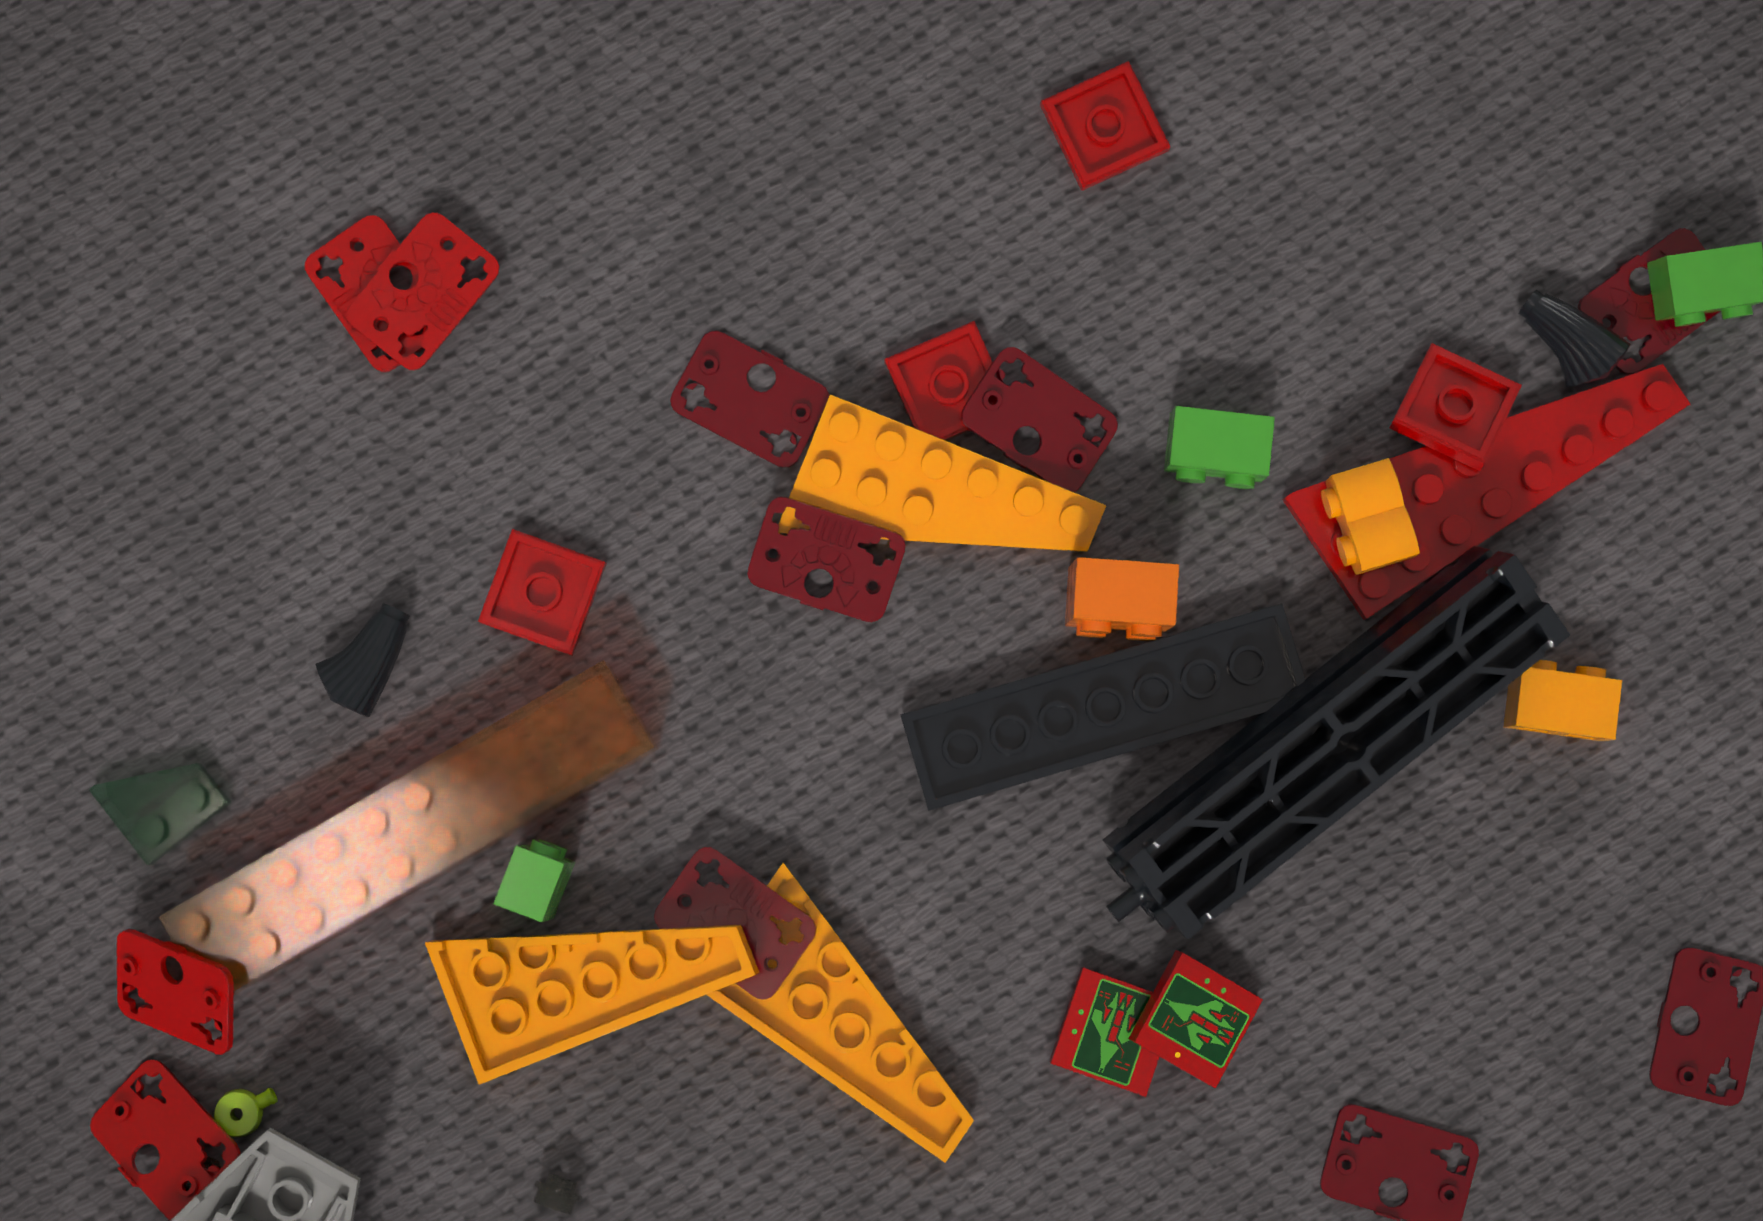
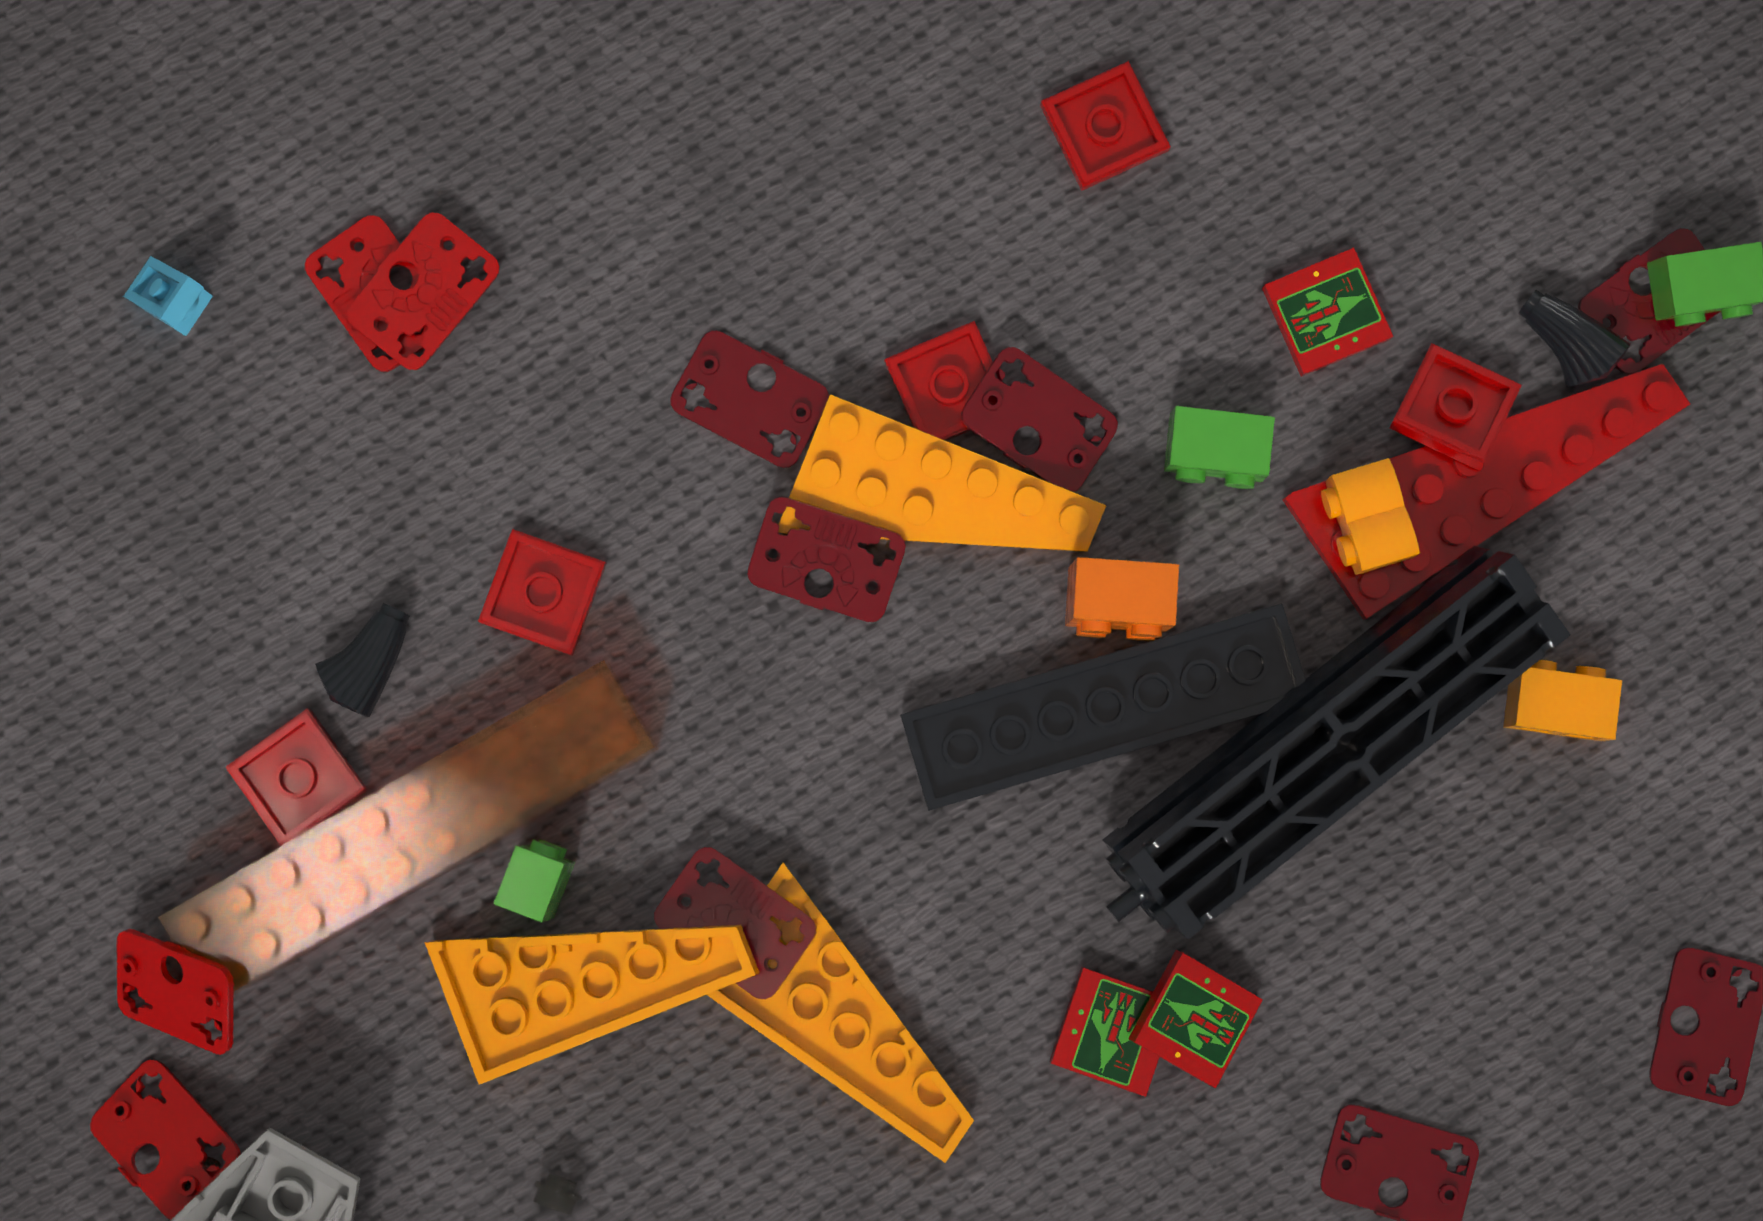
(161, 807): clear green wing -> none
(168, 295): none -> medium azure slope
(251, 1107): lime piece -> none
(296, 777): none -> red tile
(1327, 312): none -> tile

